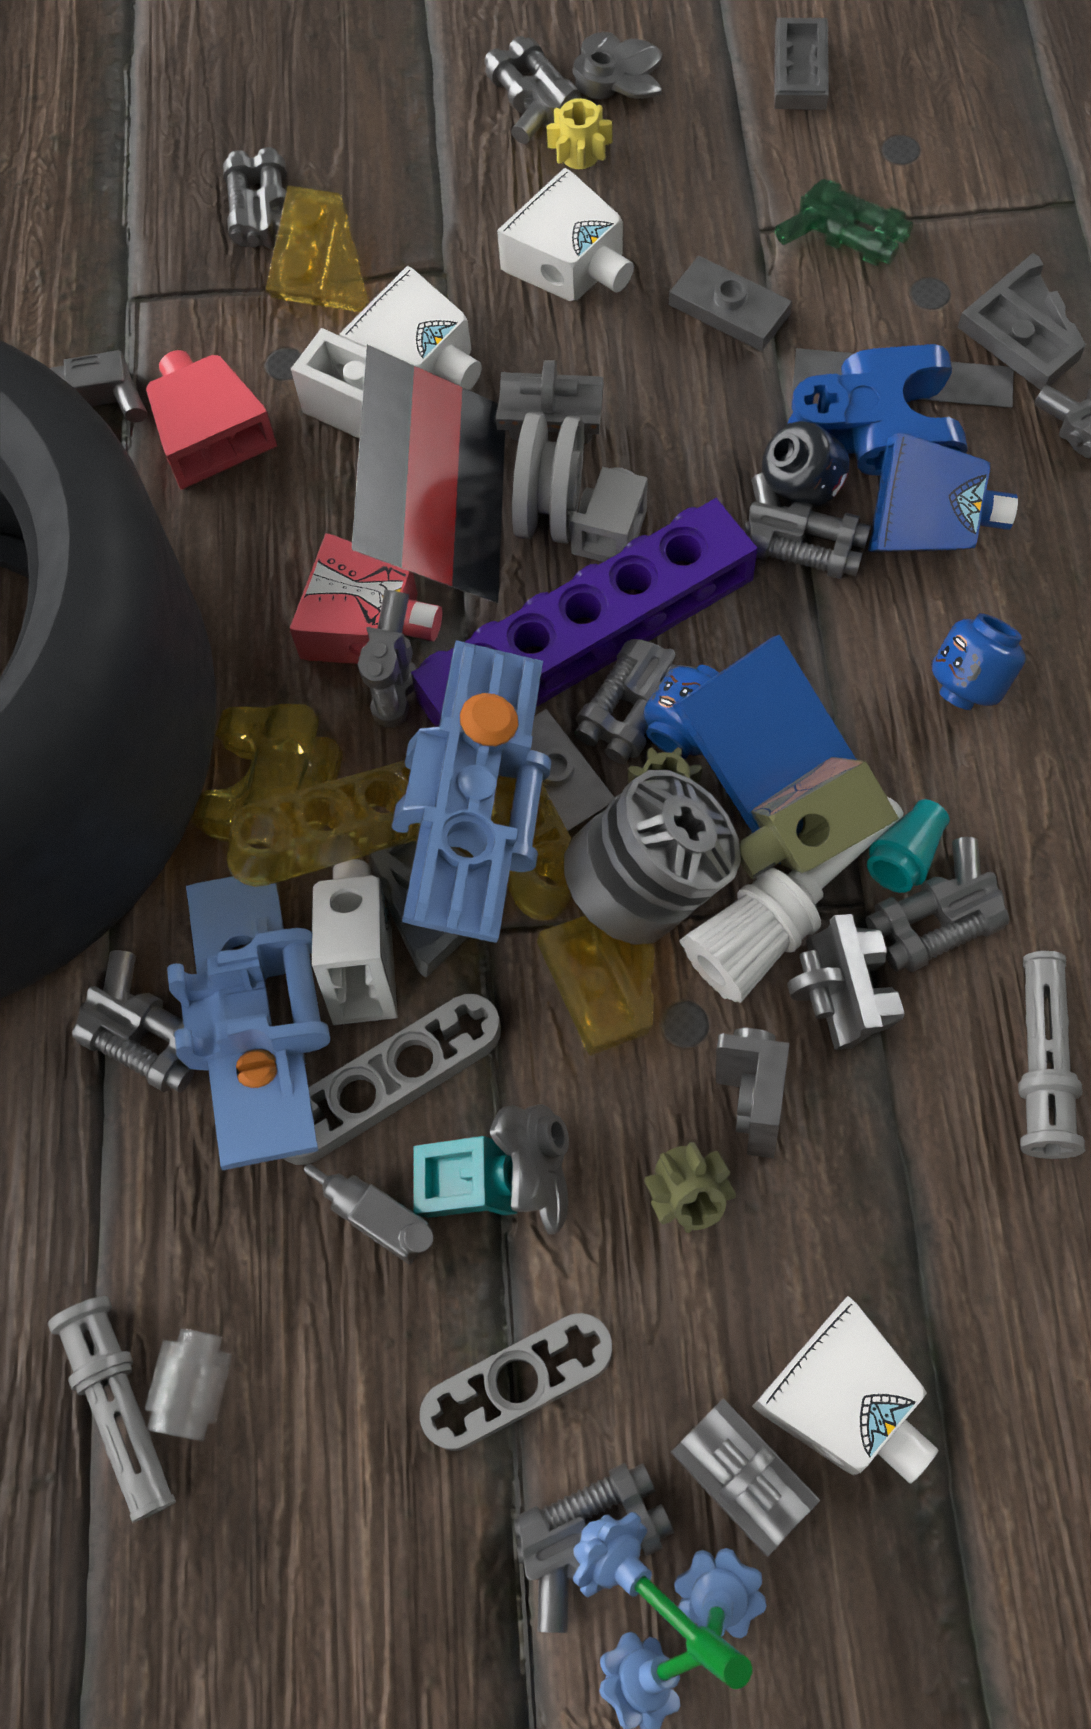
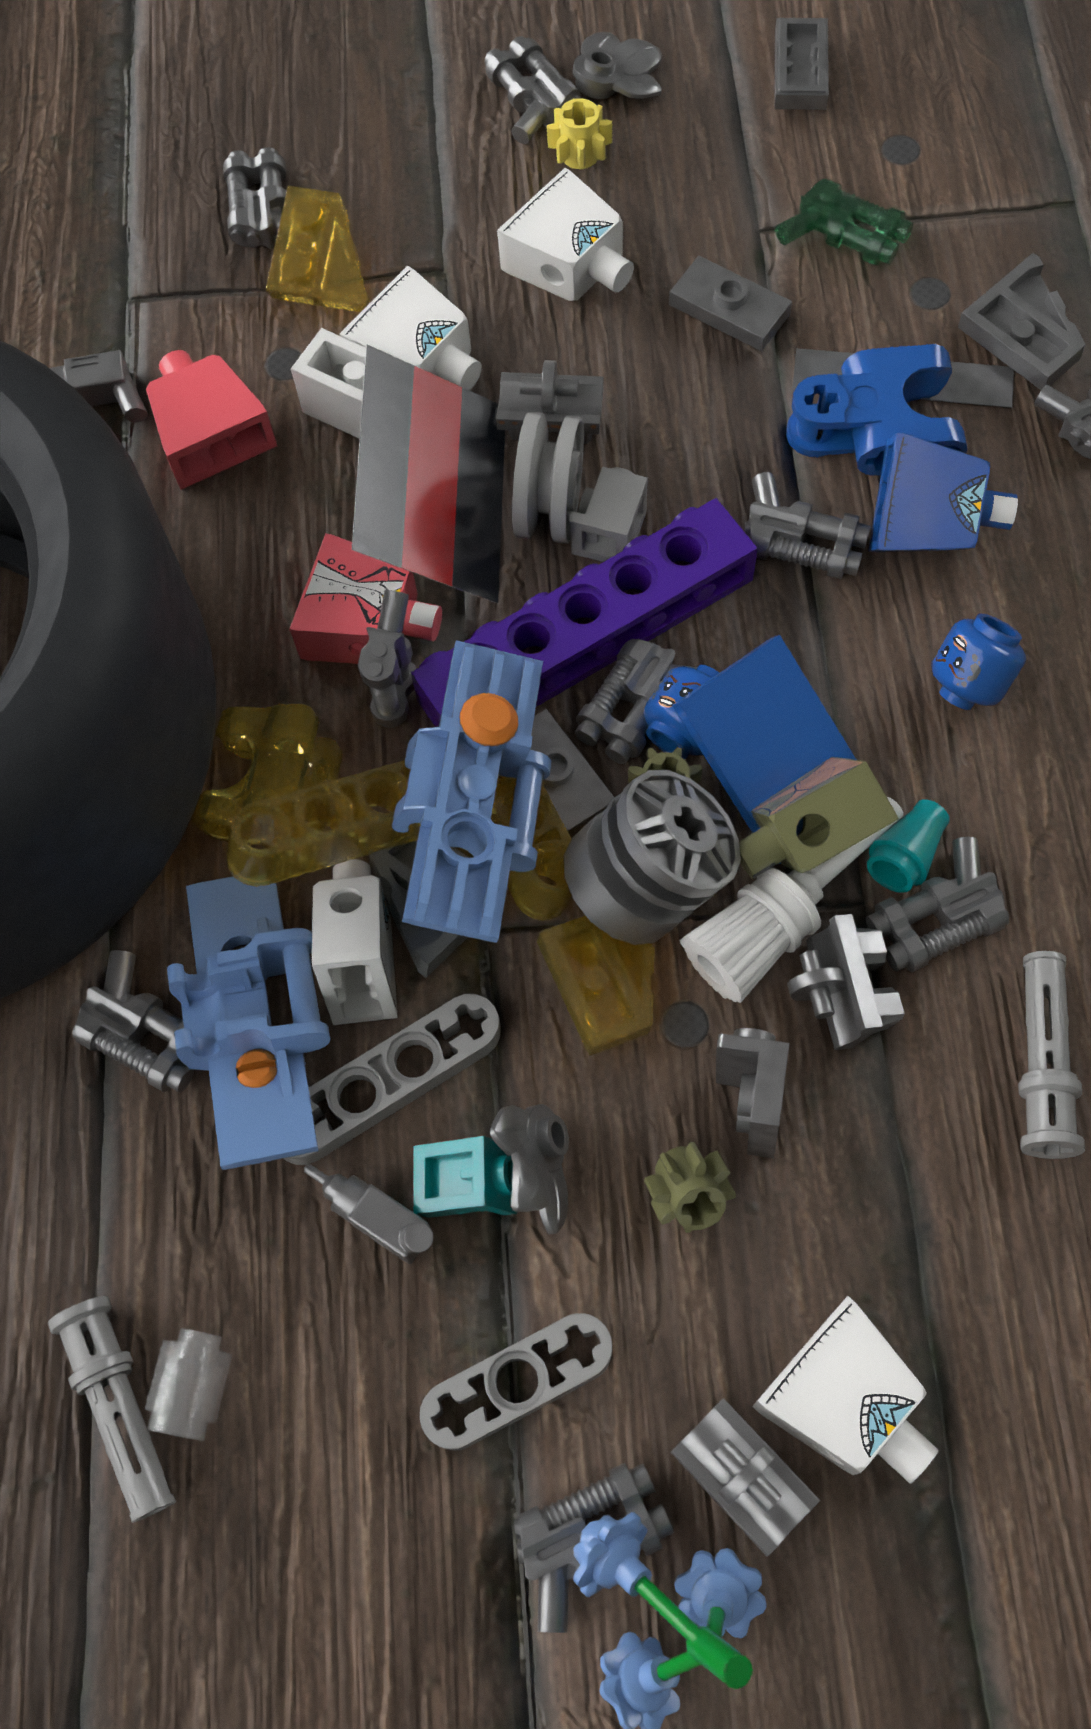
(805, 463): black head -> none

